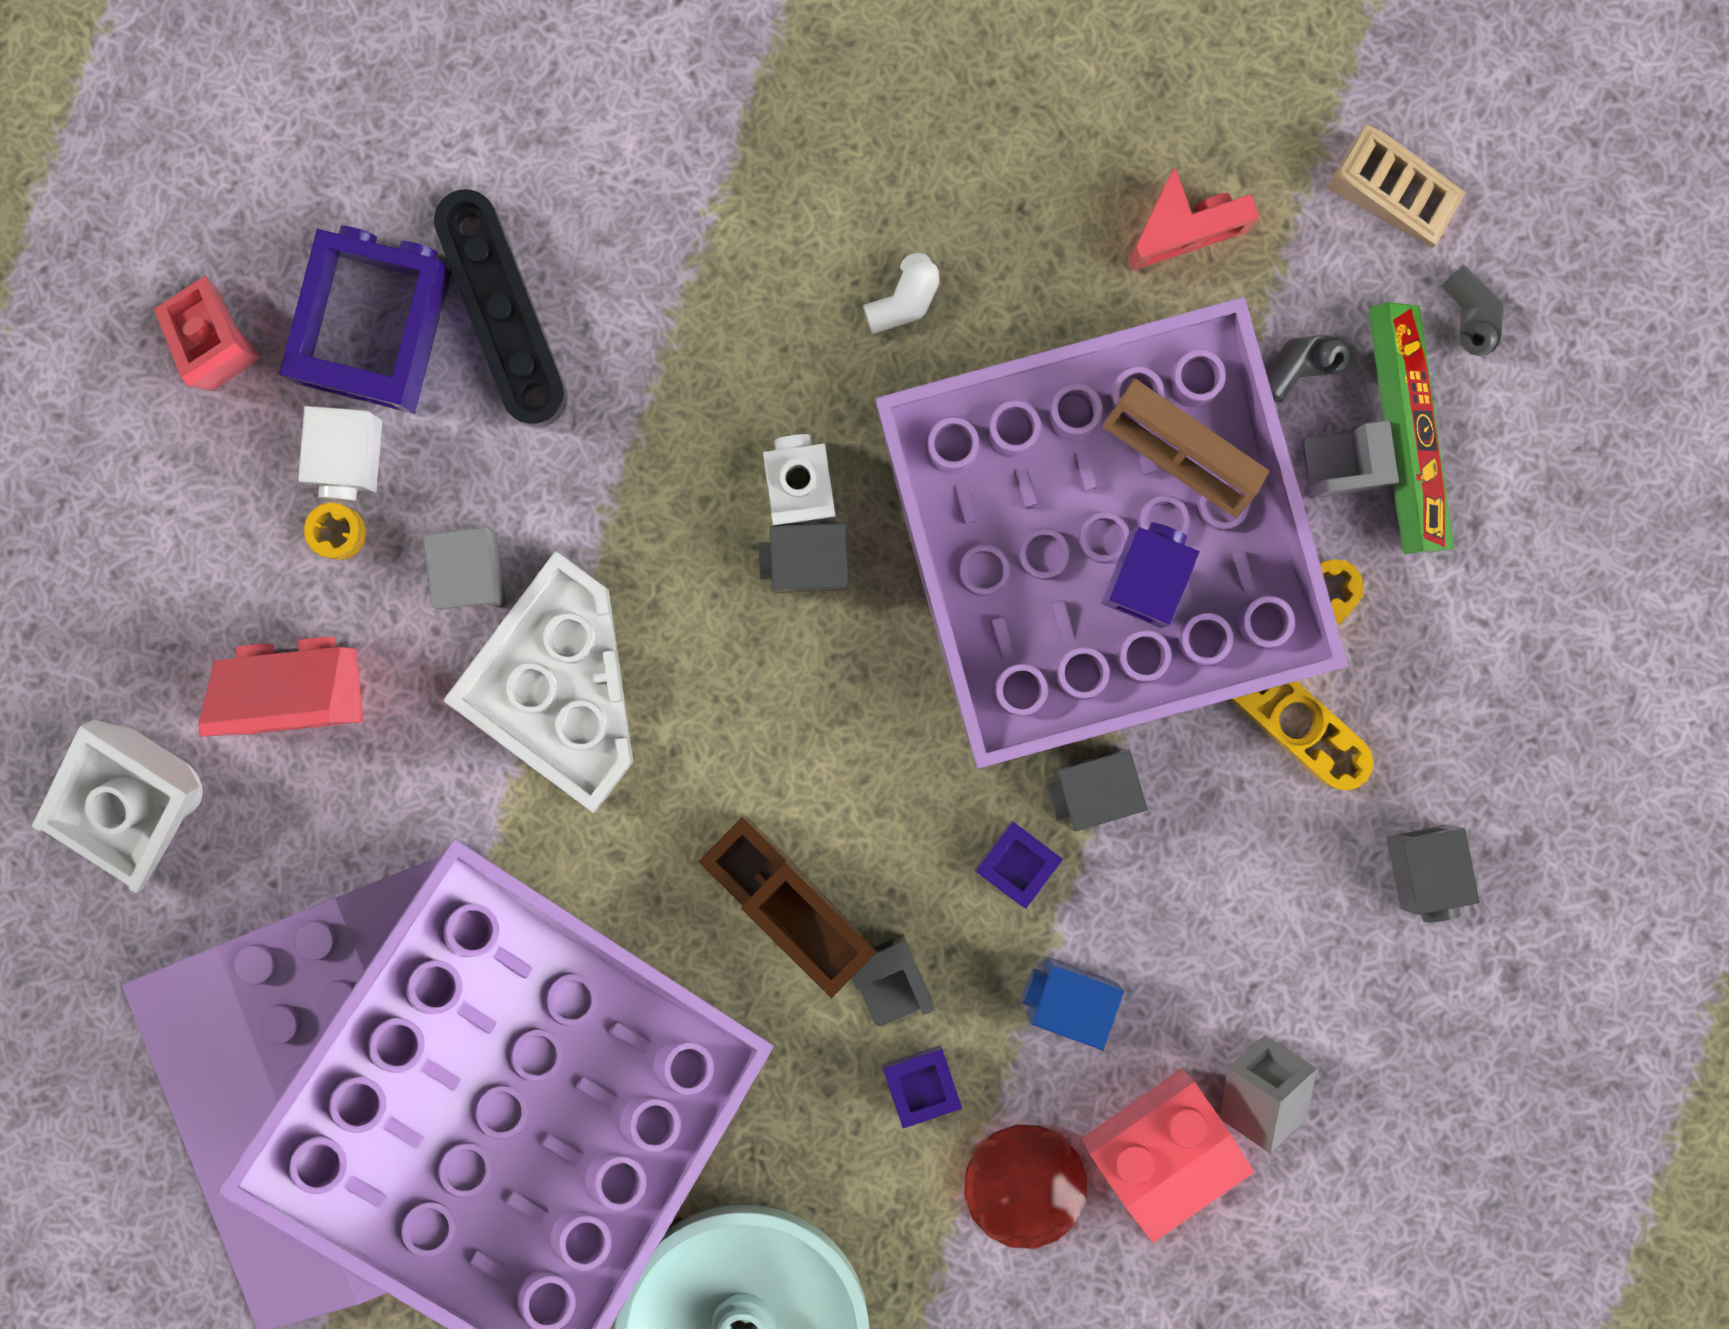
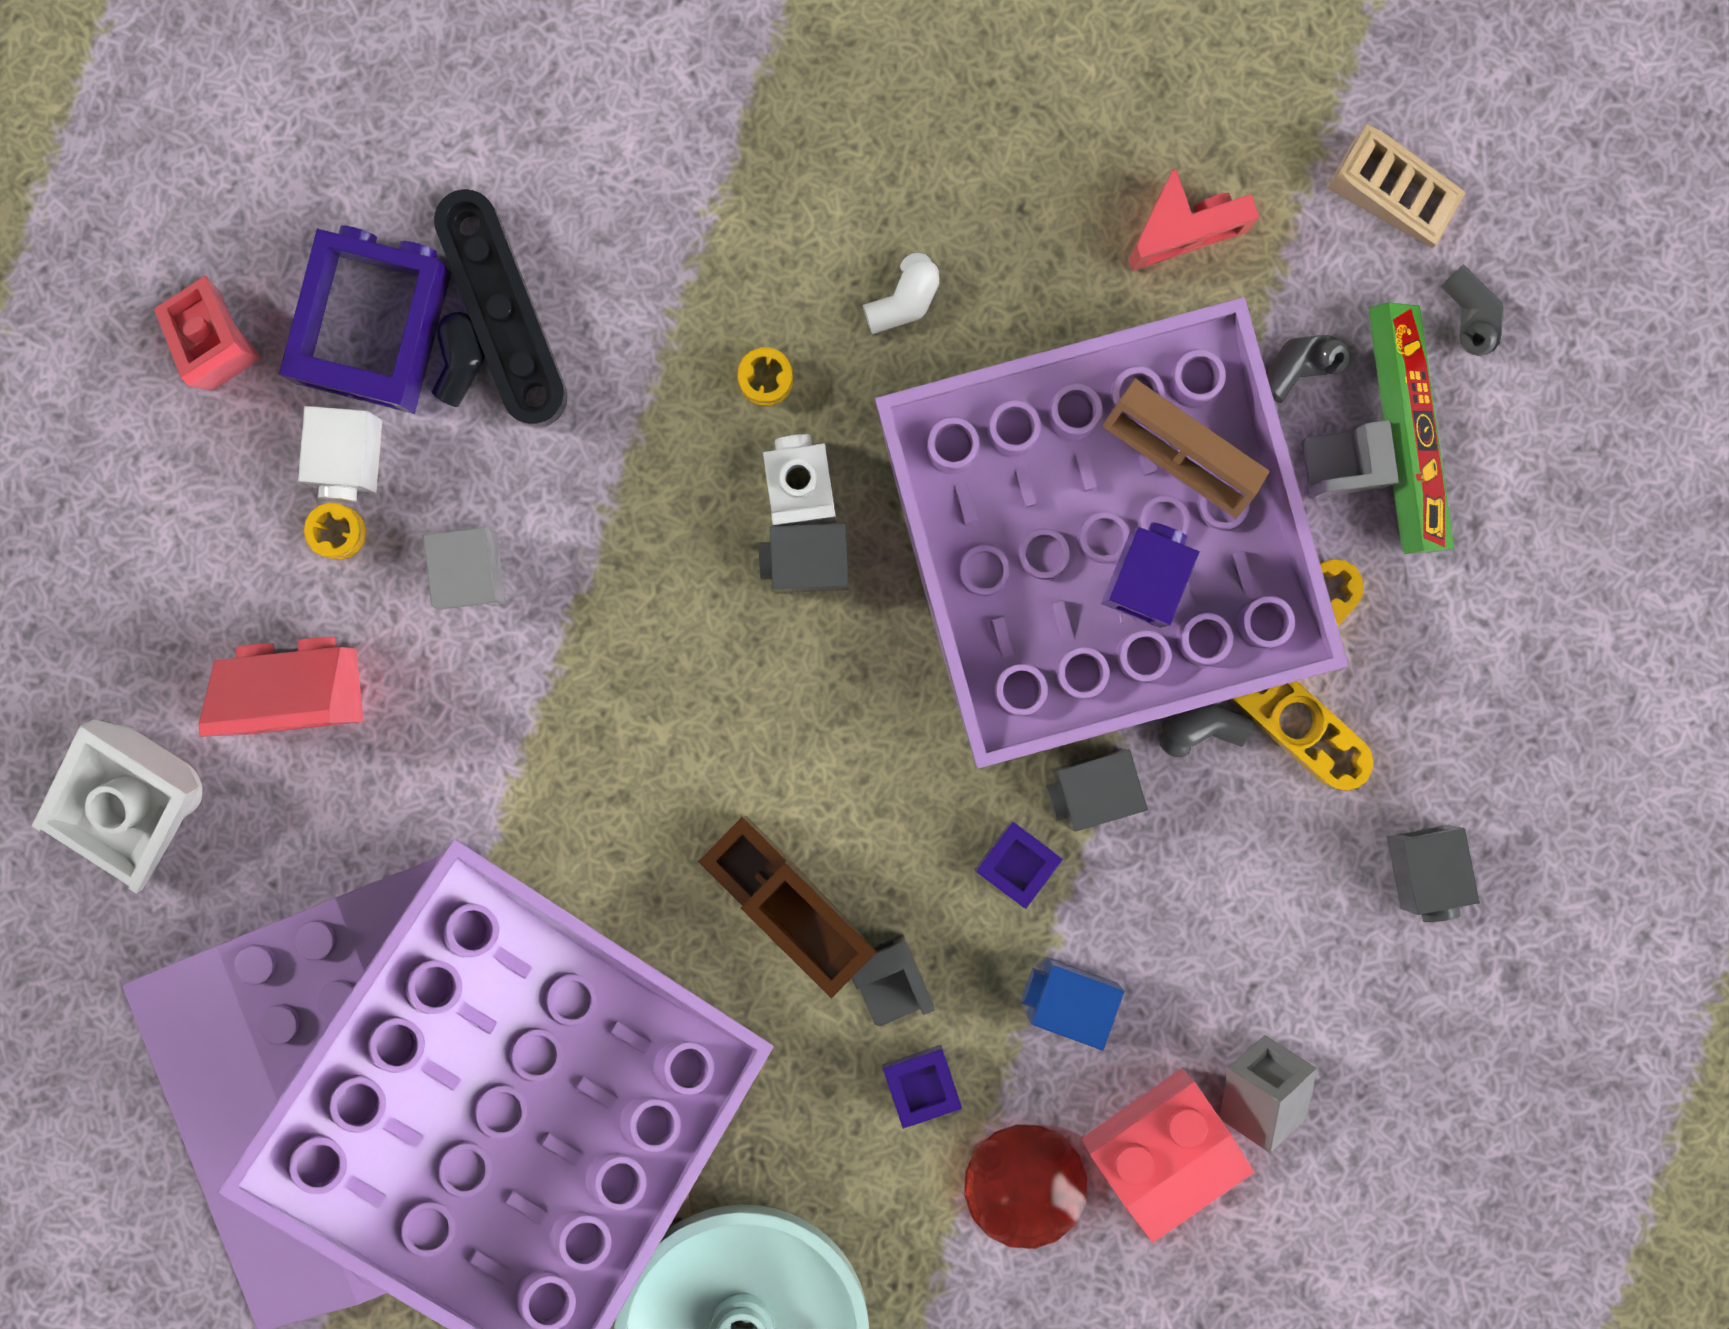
(461, 358): none -> black arm
(554, 684): white plate -> none
(746, 375): none -> yellow bush
(1196, 725): none -> dark grey arm

